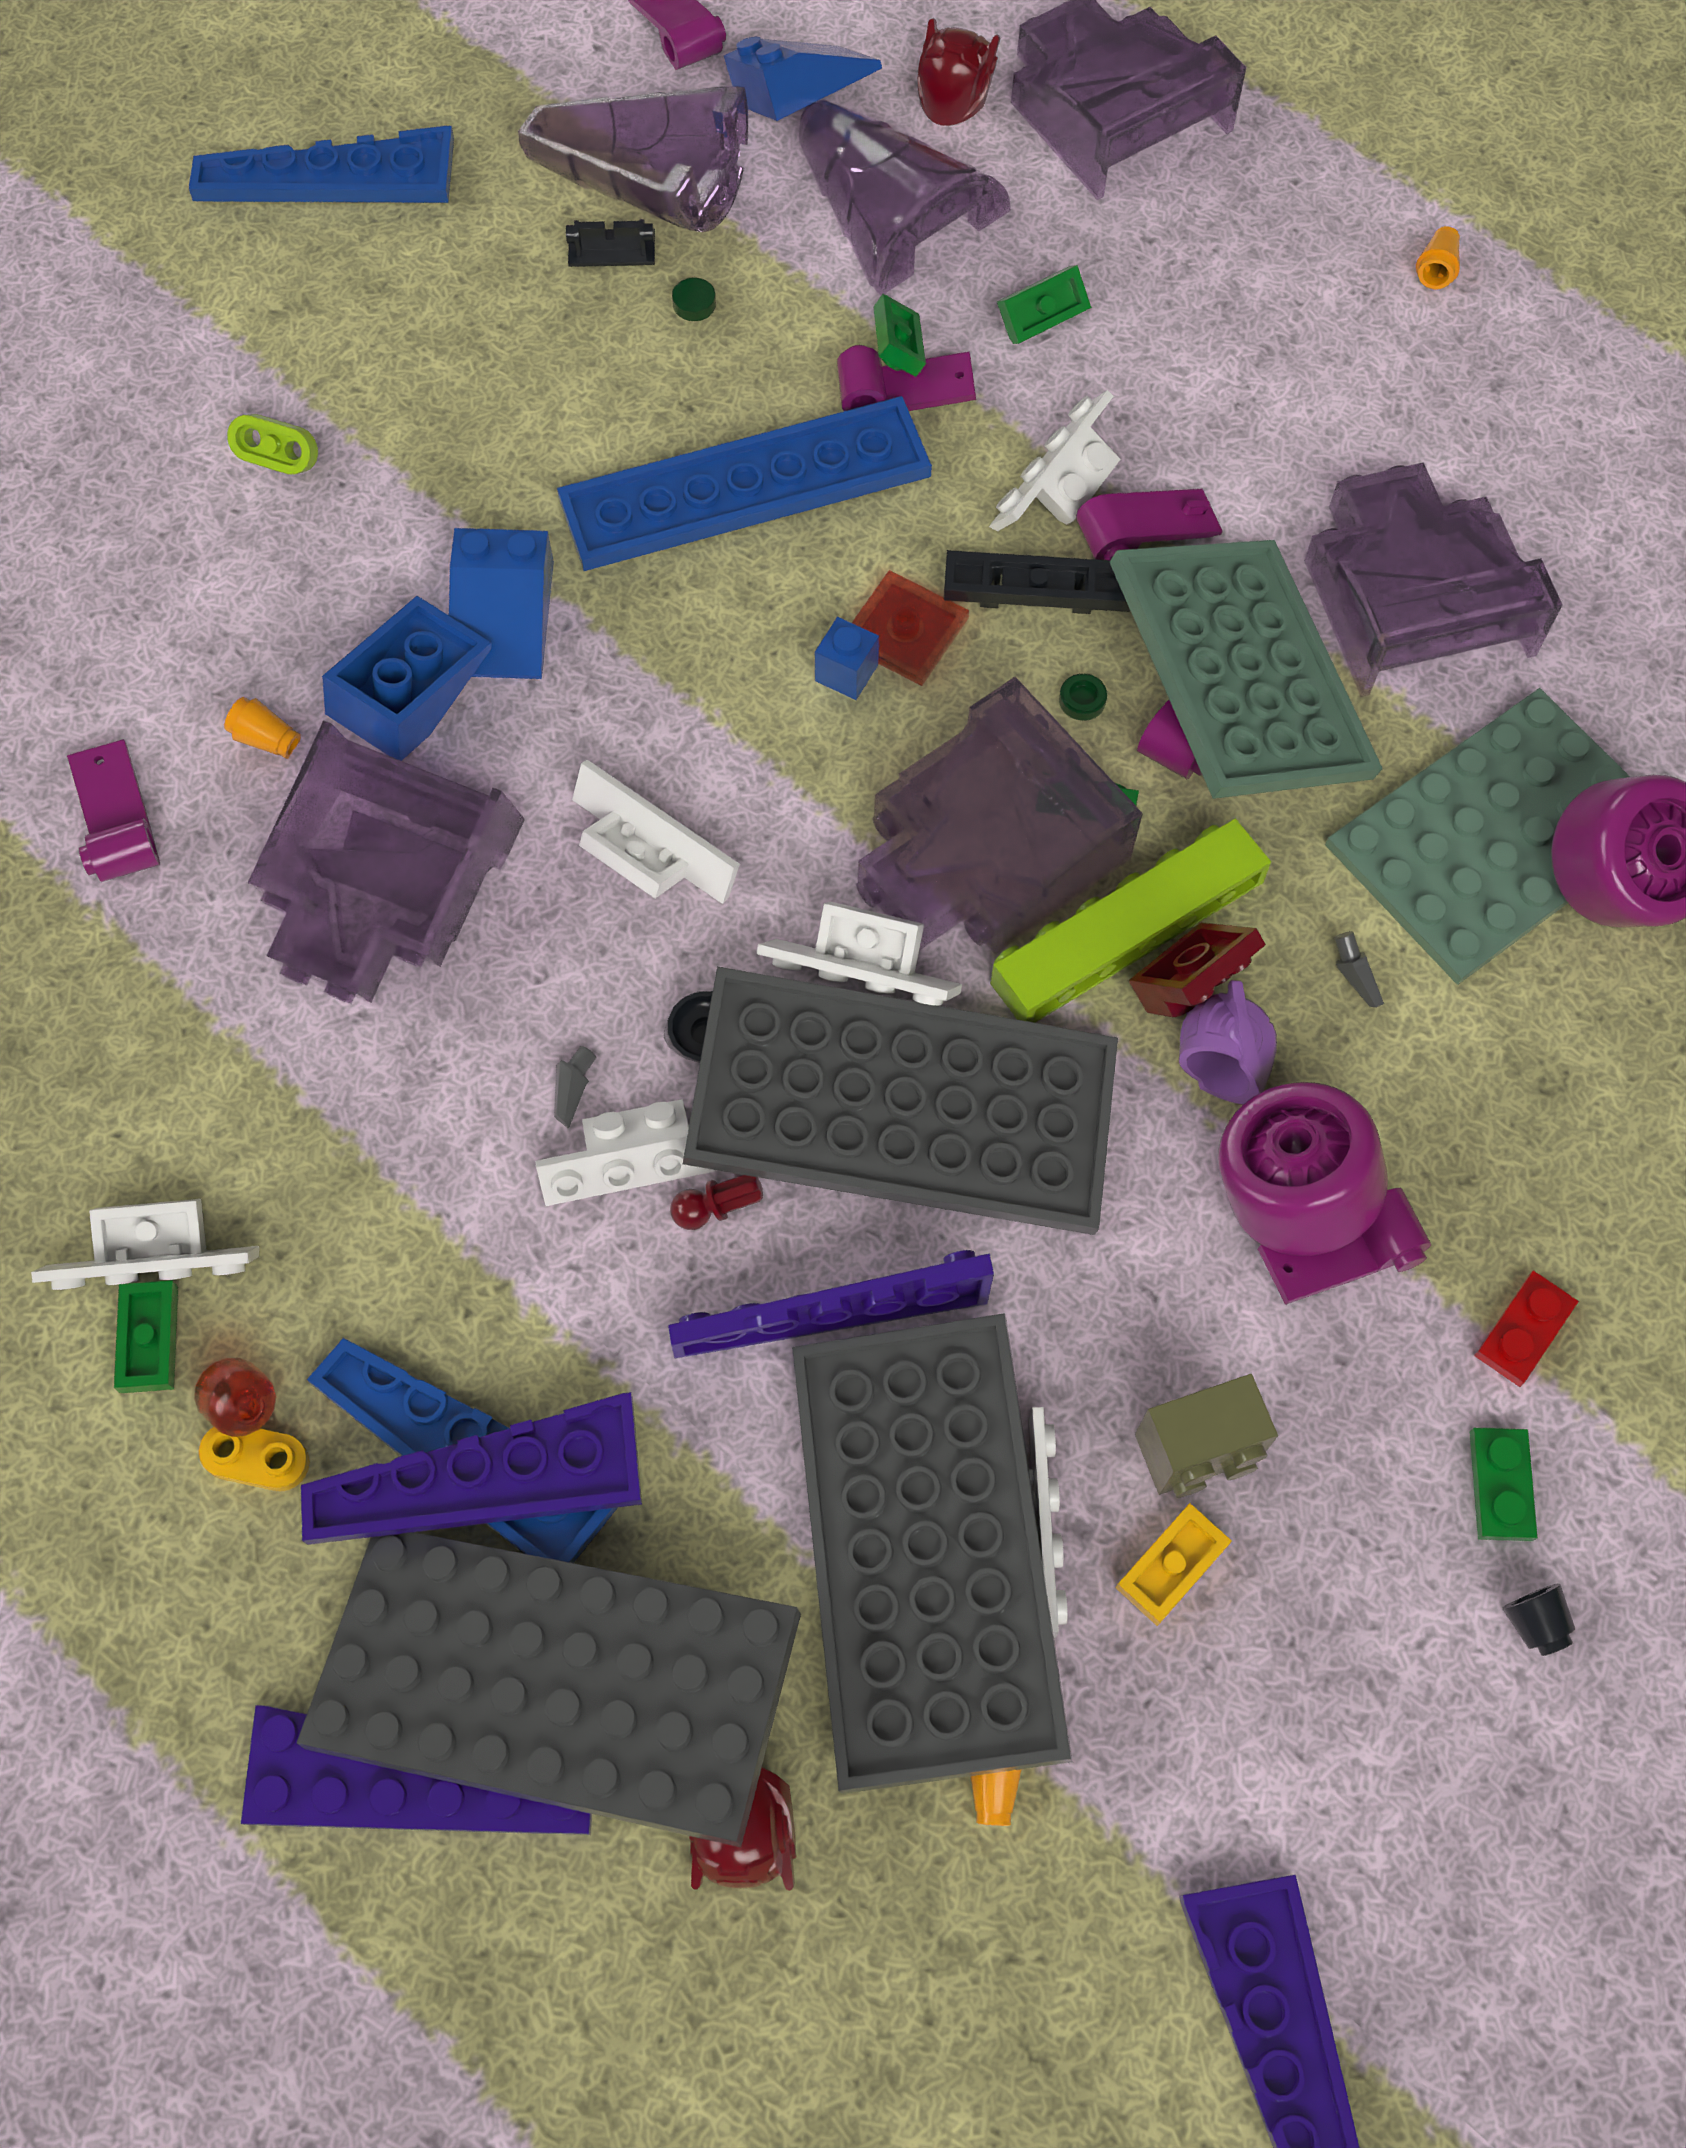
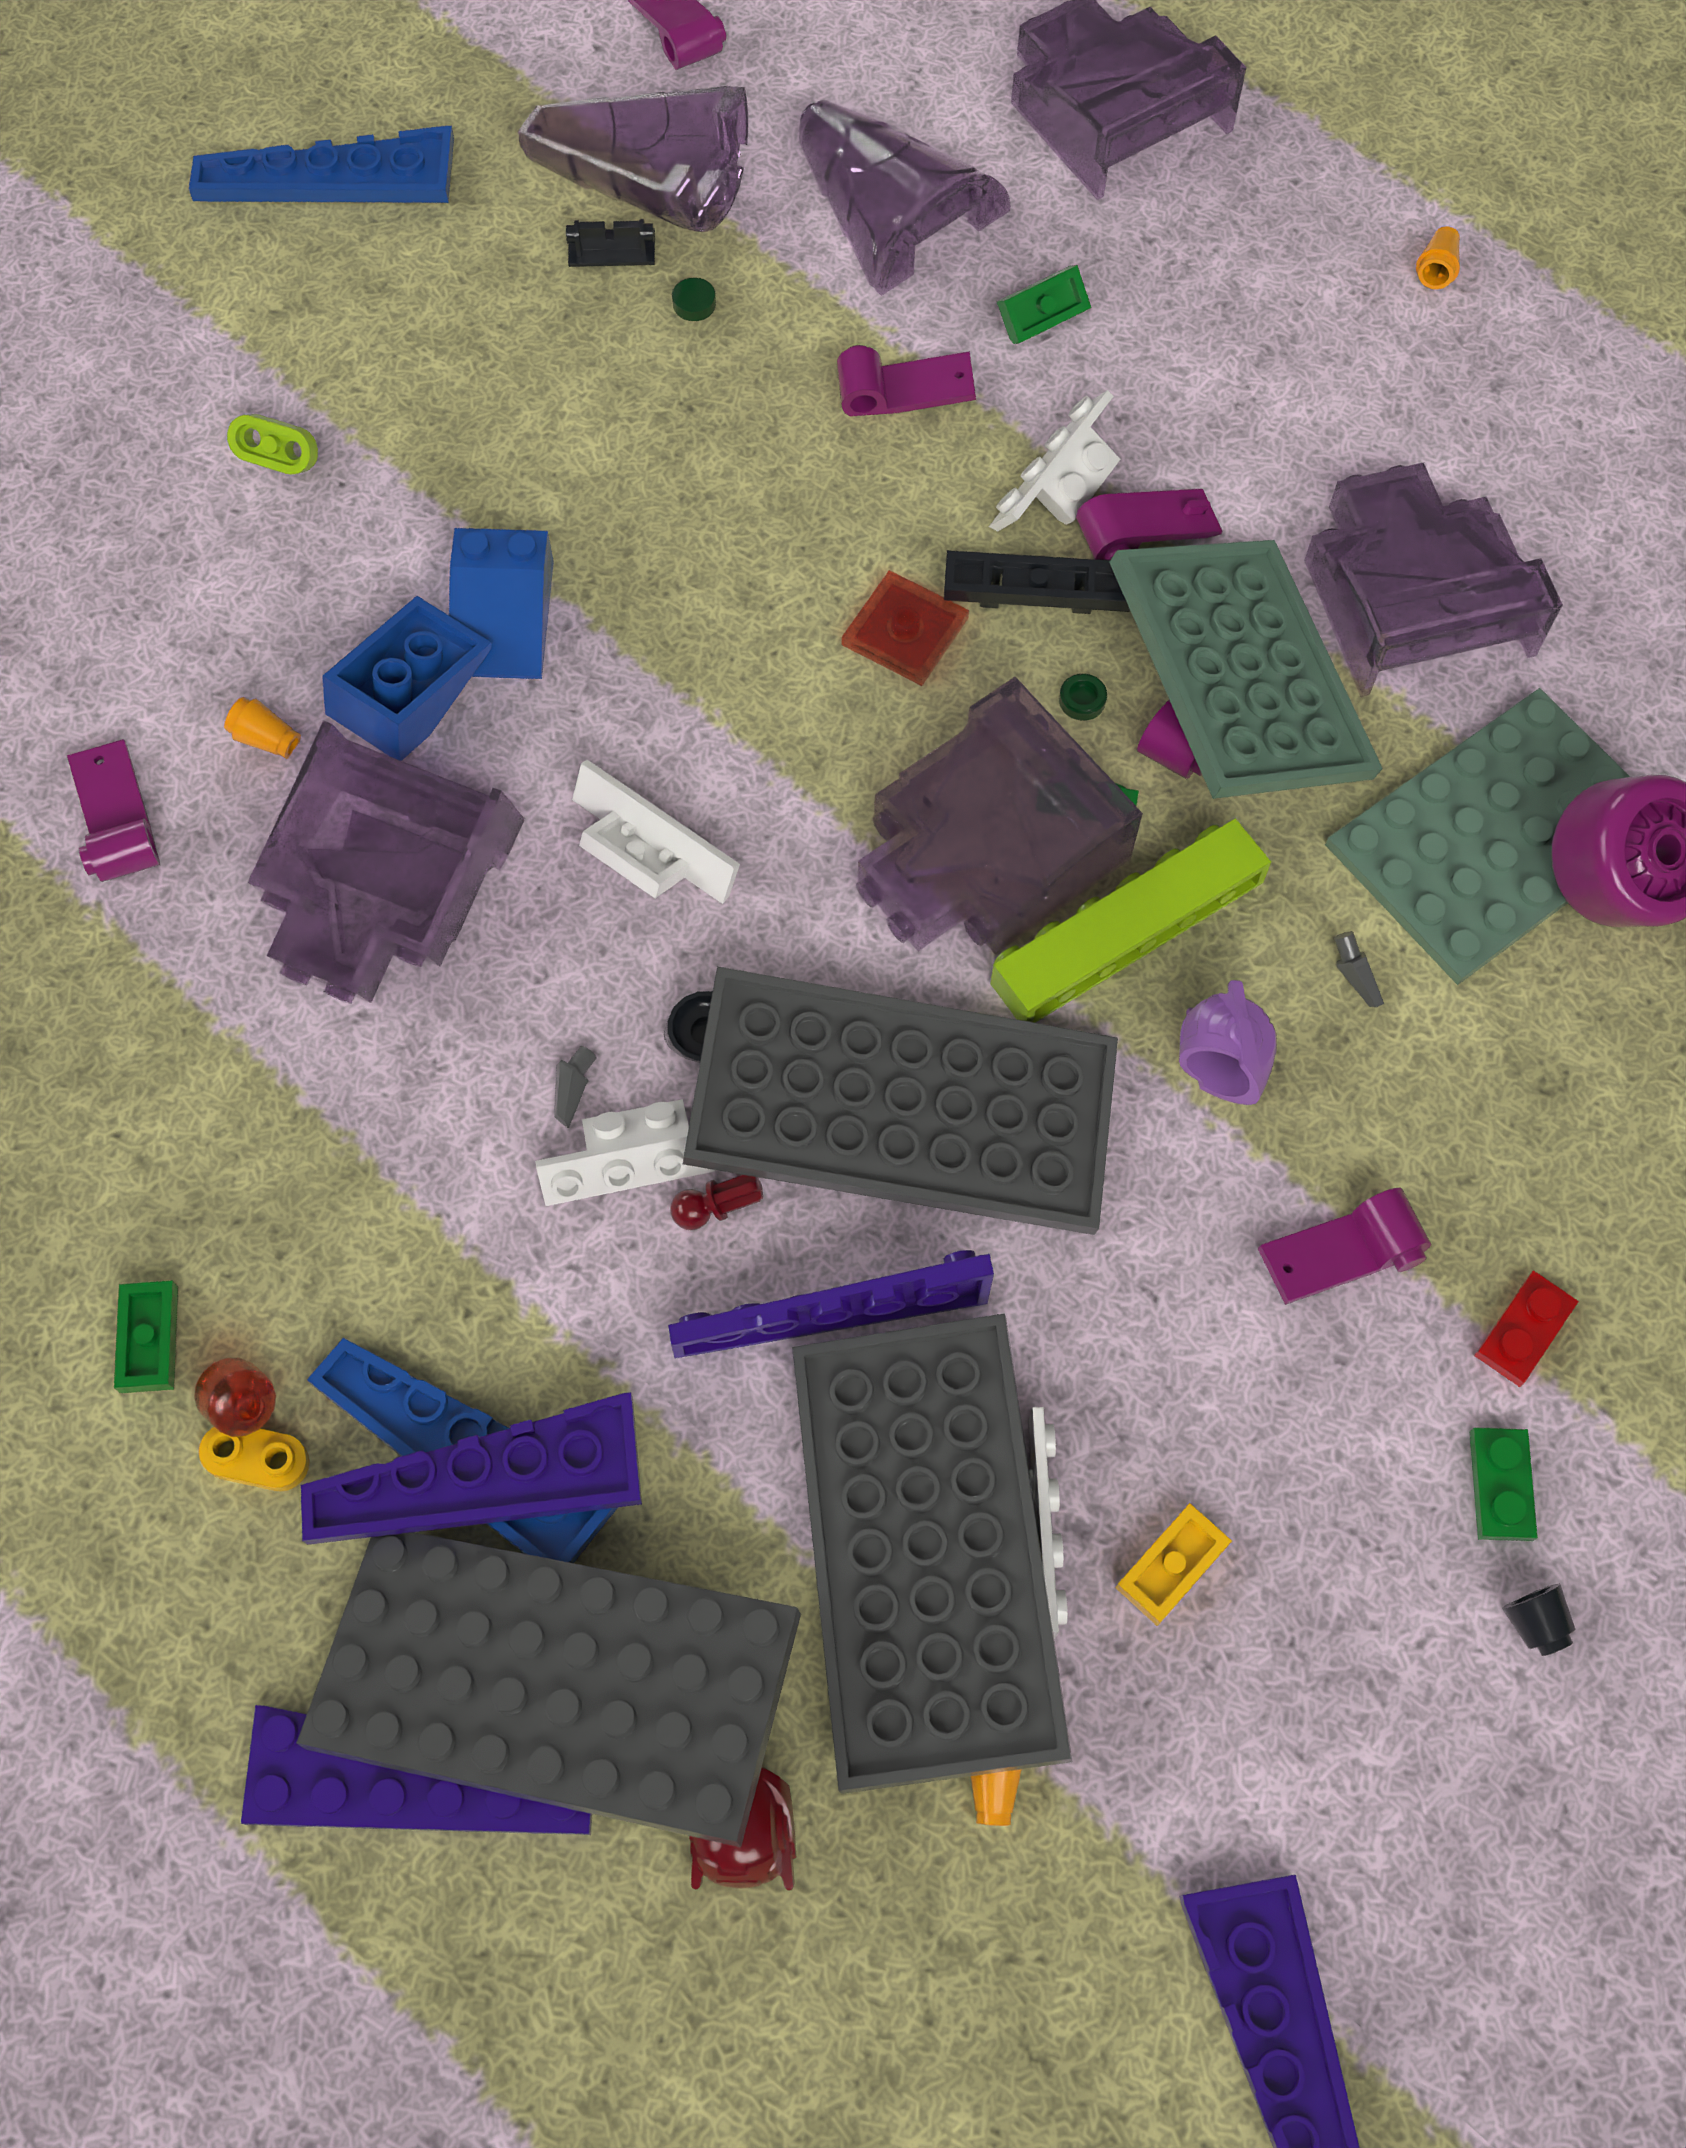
(147, 1239): white bracket -> none
(743, 483): blue plate -> none
(792, 75): blue slope -> none
(846, 658): blue brick -> none
(865, 948): white bracket -> none
(899, 336): green plate -> none
(955, 73): dark red helmet -> none
(1194, 966): dark red plate -> none
(1205, 1436): olive brick -> none
(1303, 1168): magenta wheel -> none

